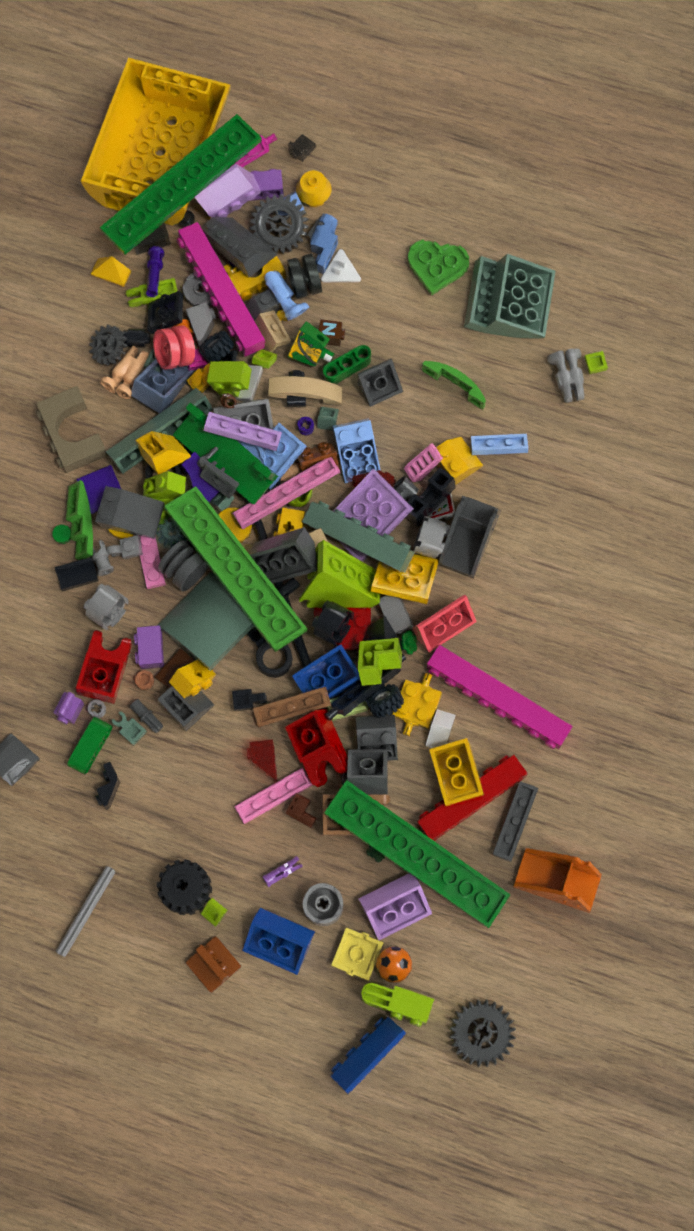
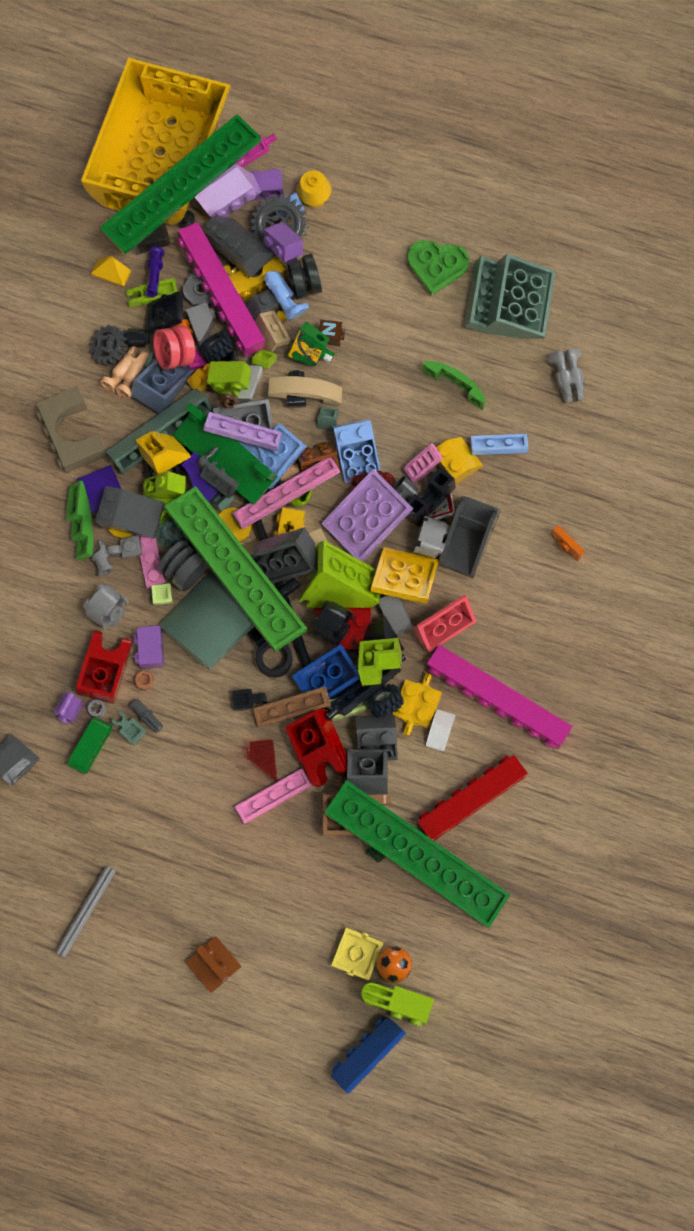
(61, 534): green tile -> none
(76, 574): black panel -> none
(107, 792): black slope -> none
(162, 594): none -> yellowish green plate
(178, 661): reddish brown tile -> none
(185, 710): dark grey slope -> none
(192, 679): yellow brick -> none
(193, 896): black wheel -> none
(214, 912): lime plate -> none
(278, 941): blue slope -> none
(283, 242): none -> medium lavender brick
(284, 871): medium lavender pin -> none
(299, 810): copper piece -> none
(301, 147): clear smoke bracket -> none
(303, 430): dark purple bush -> none
(312, 900): light grey brick -> none
(323, 240): medium blue plate -> none
(341, 270): white piece -> none
(351, 357): green beam -> none
(359, 537): sand green brick -> none
(379, 382): dark grey slope -> none
(395, 906): lavender slope -> none
(409, 642): green plant -> none
(456, 771): yellow slope -> none
(489, 1014): dark grey gear -> none
(515, 821): dark grey plate -> none
(558, 878): orange ladder -> none
(567, 543): none -> orange plate
(596, 362): lime plate -> none

